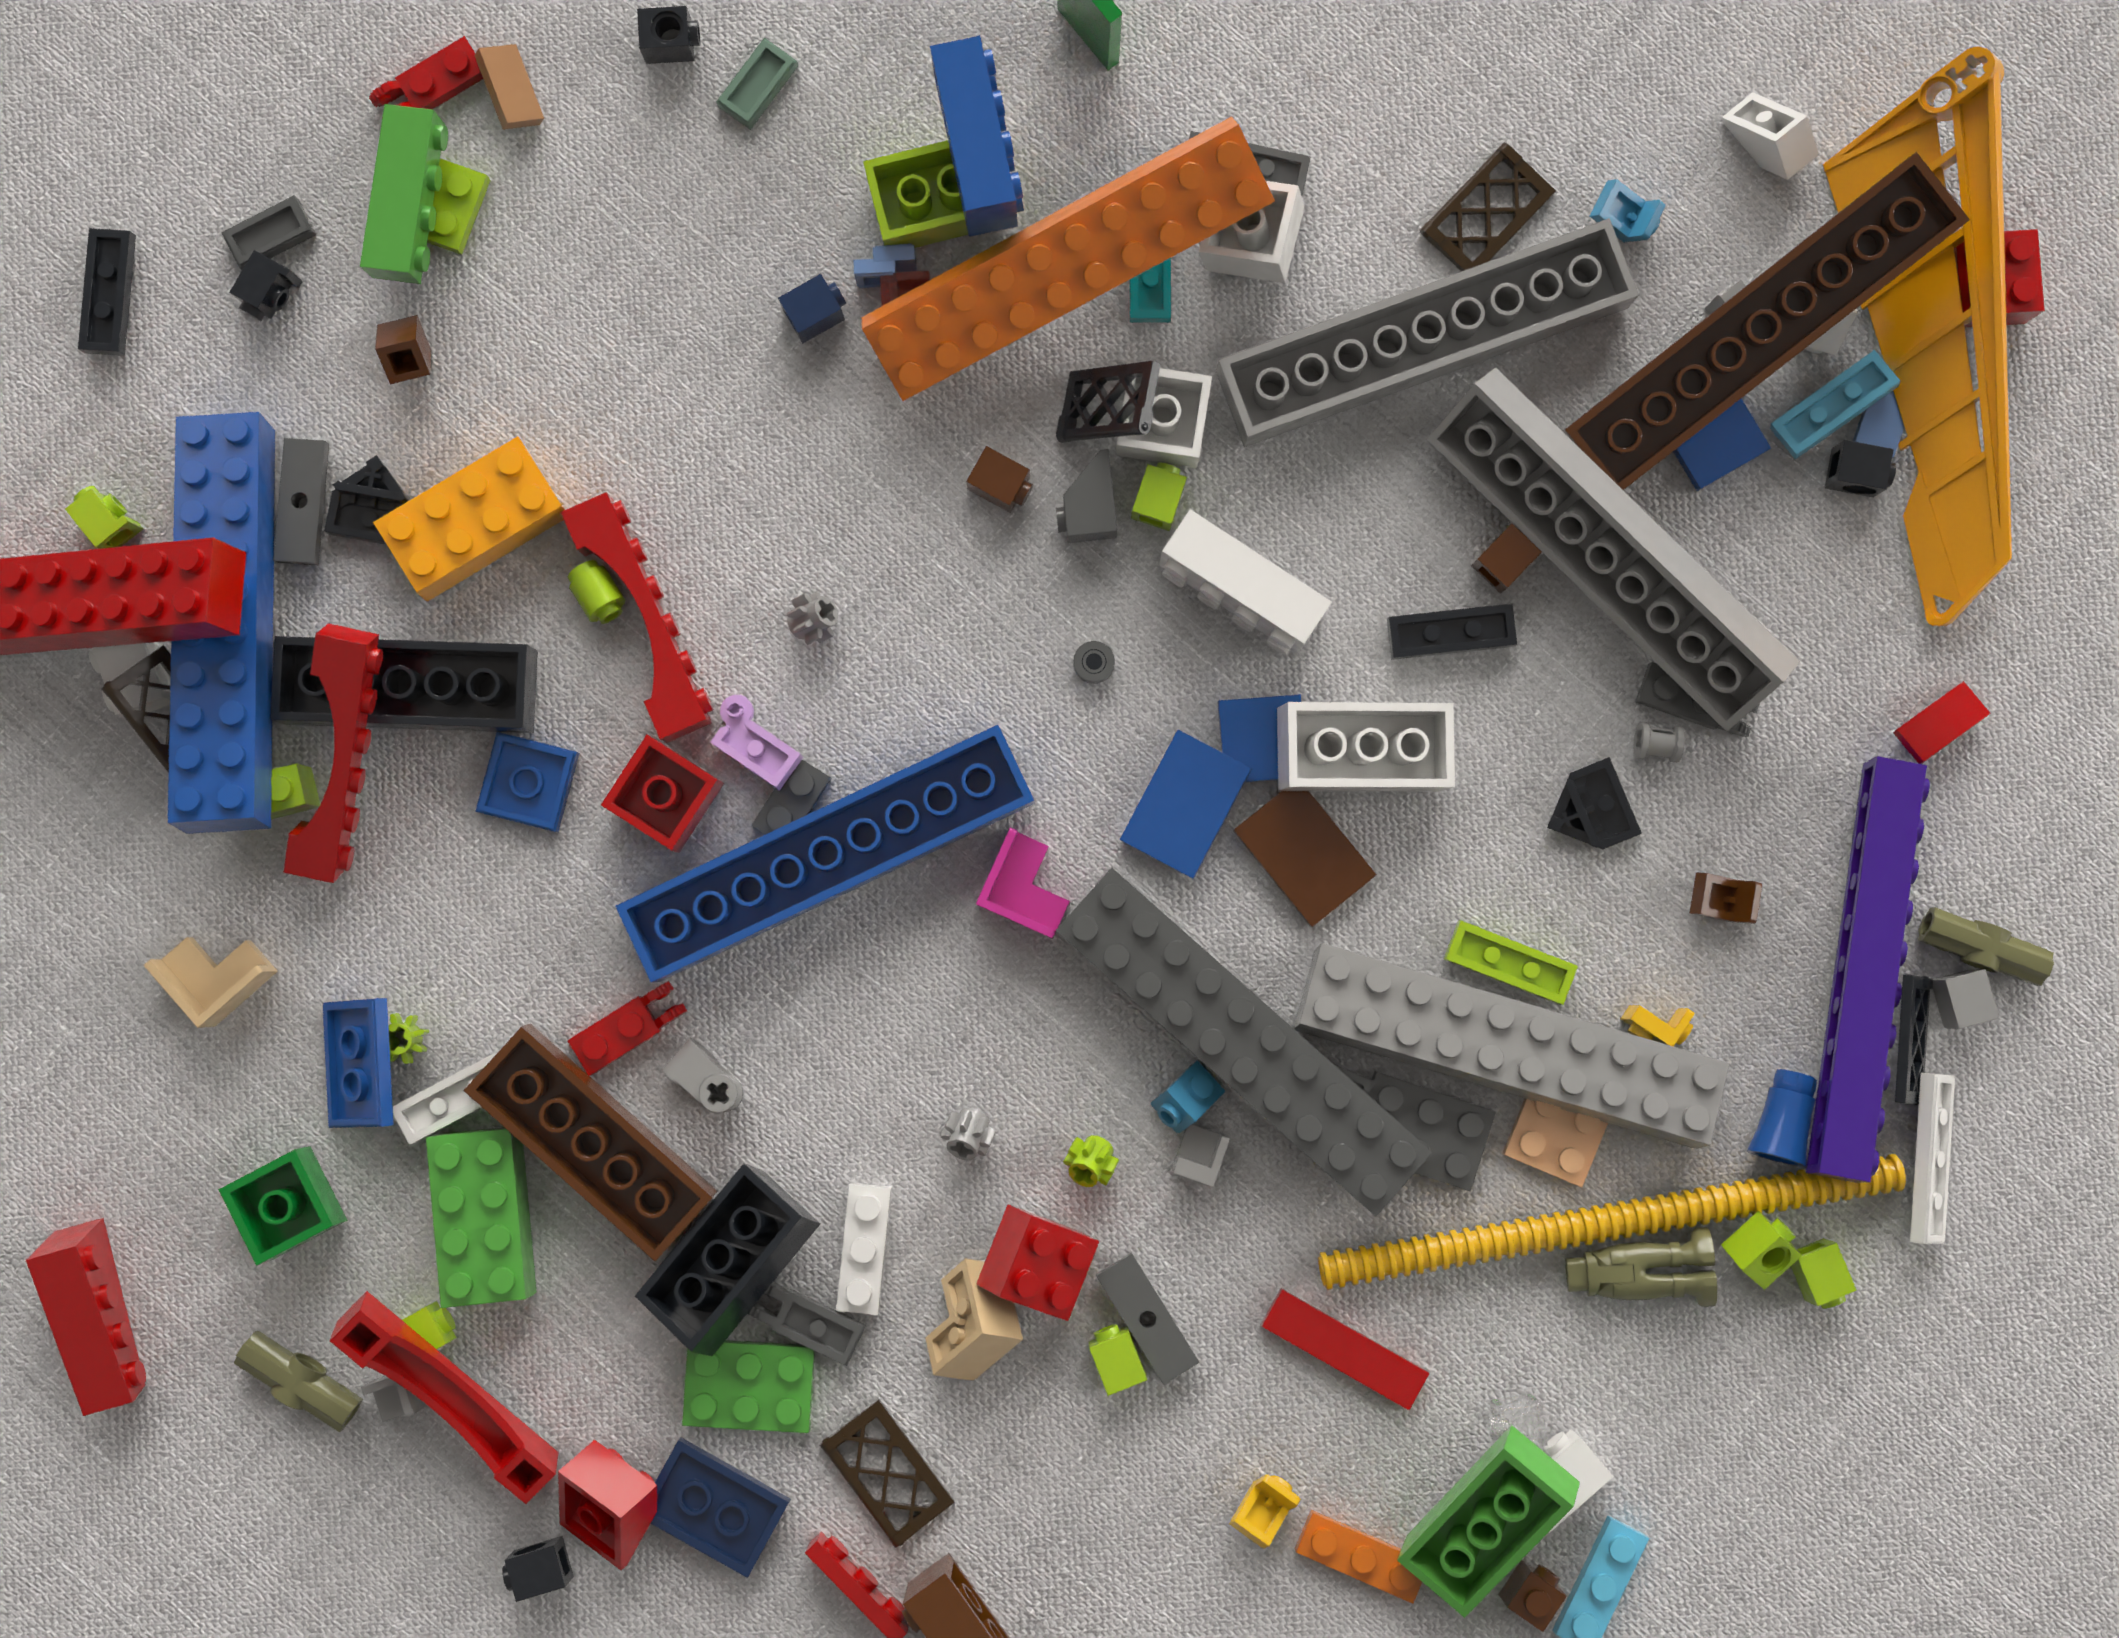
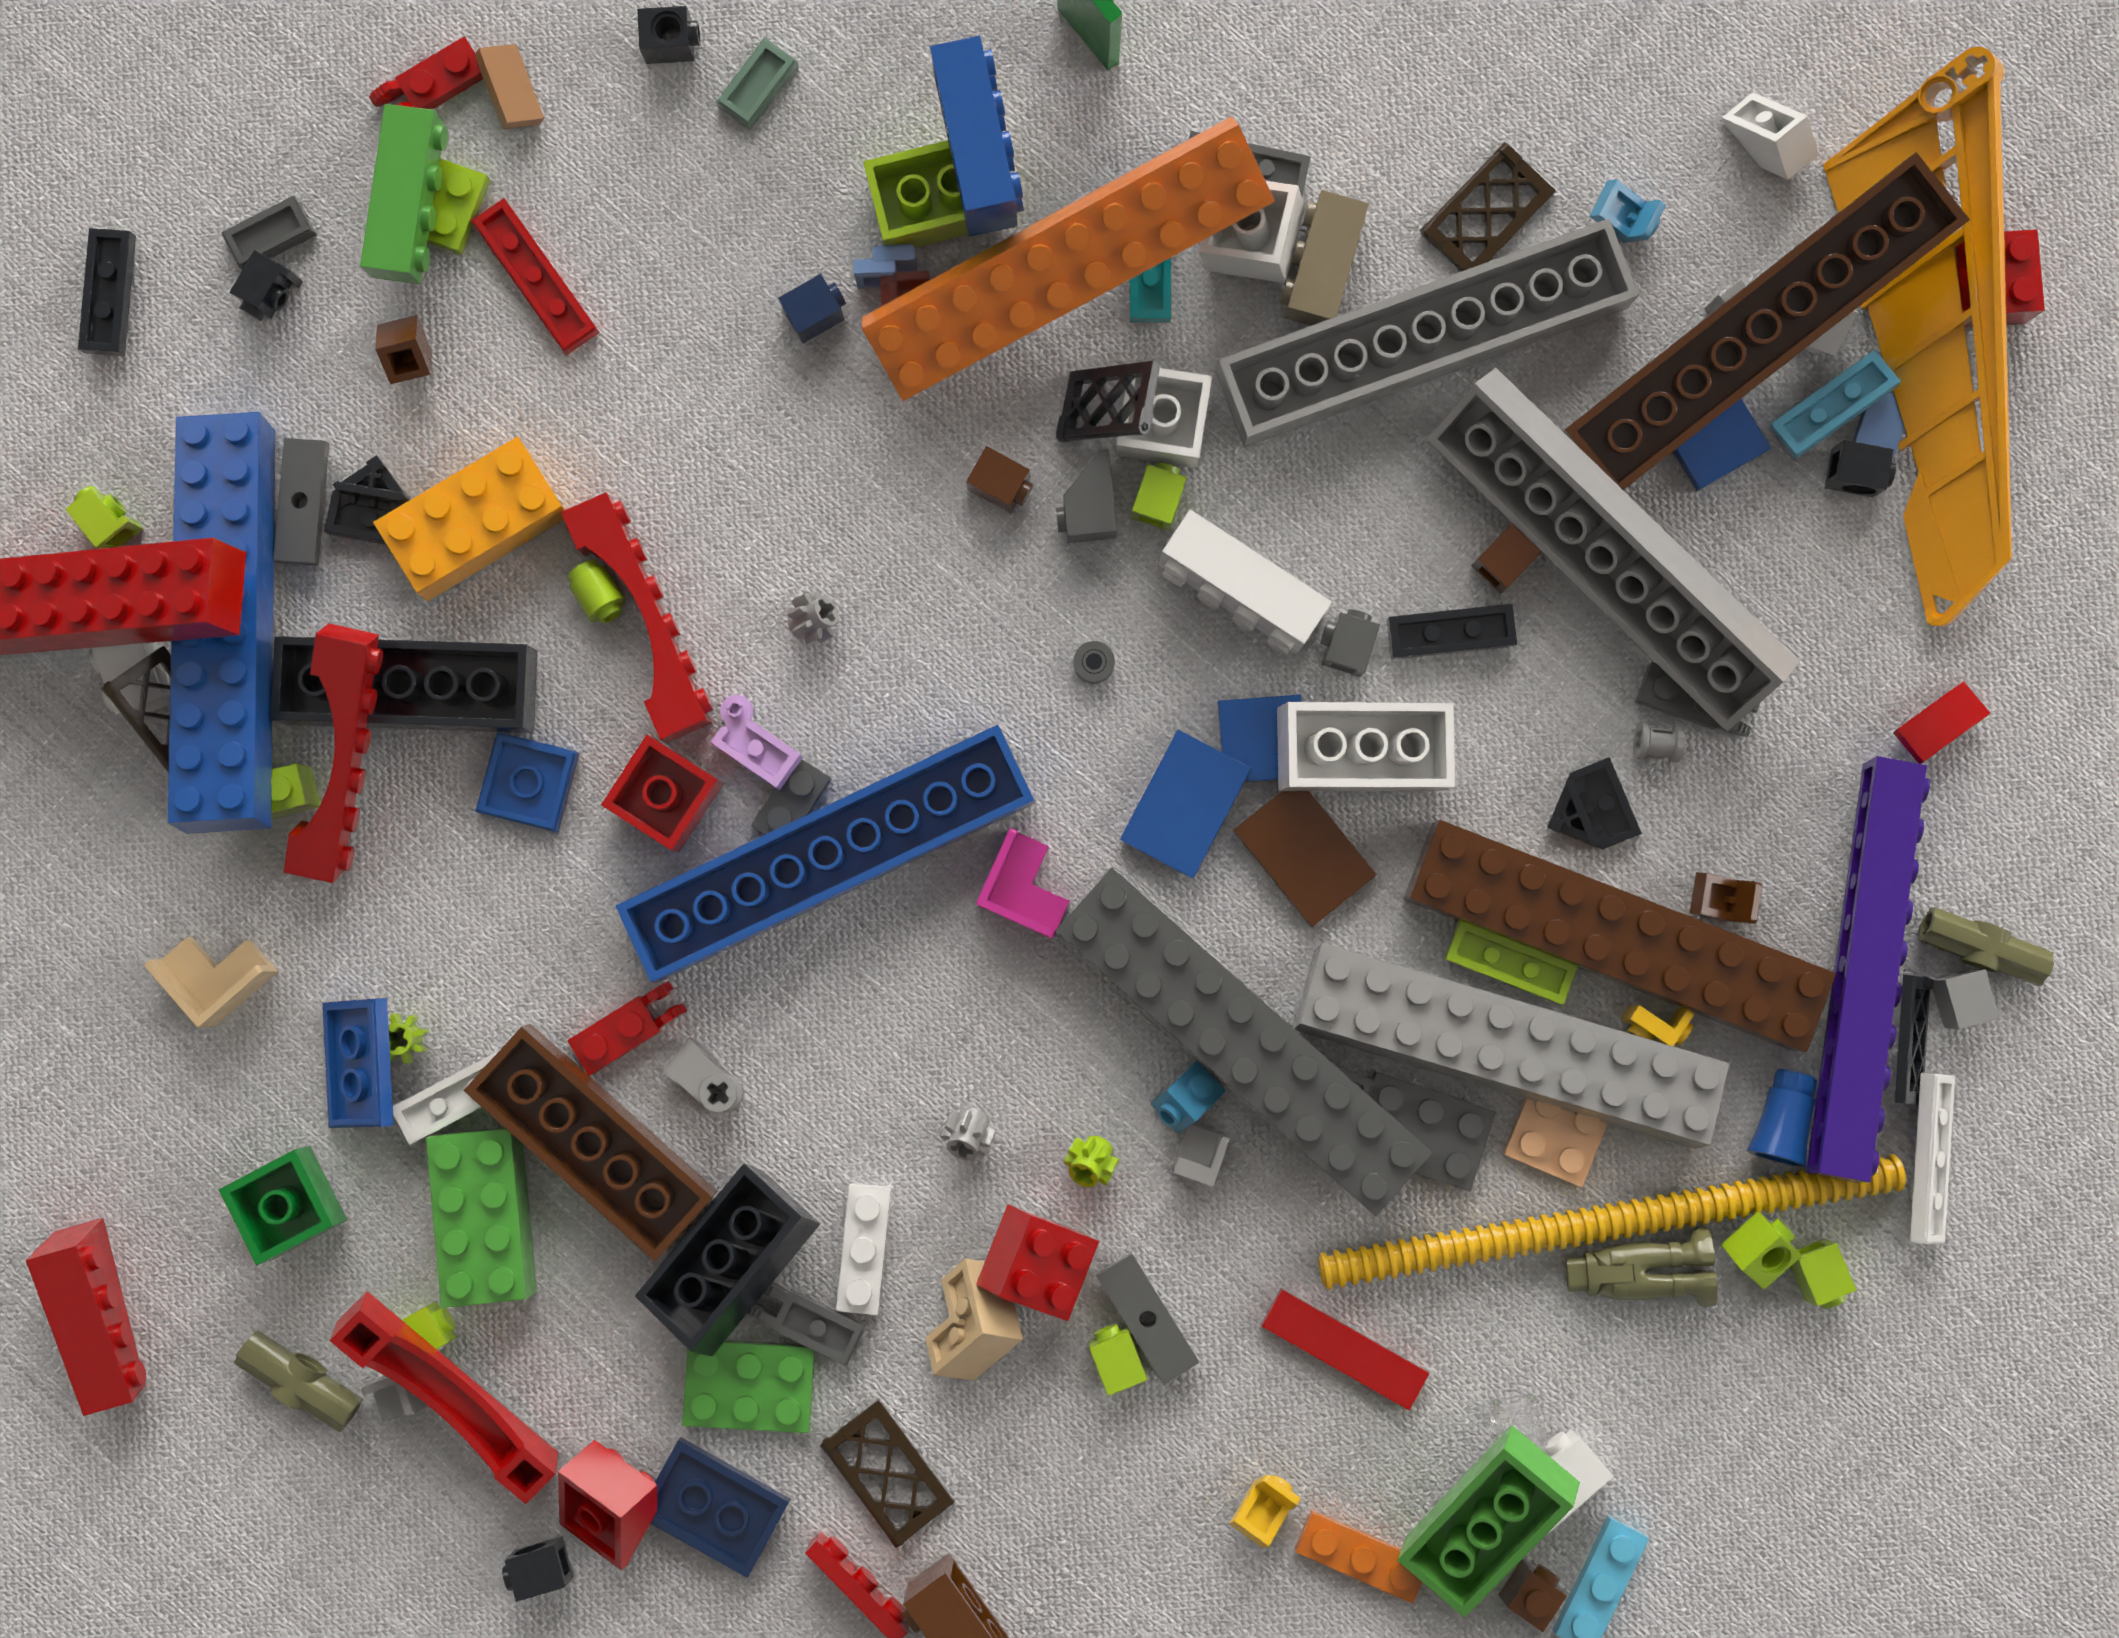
(535, 276): none -> red tile
(1324, 258): none -> dark tan brick
(1349, 642): none -> dark grey brick
(1620, 936): none -> reddish brown brick

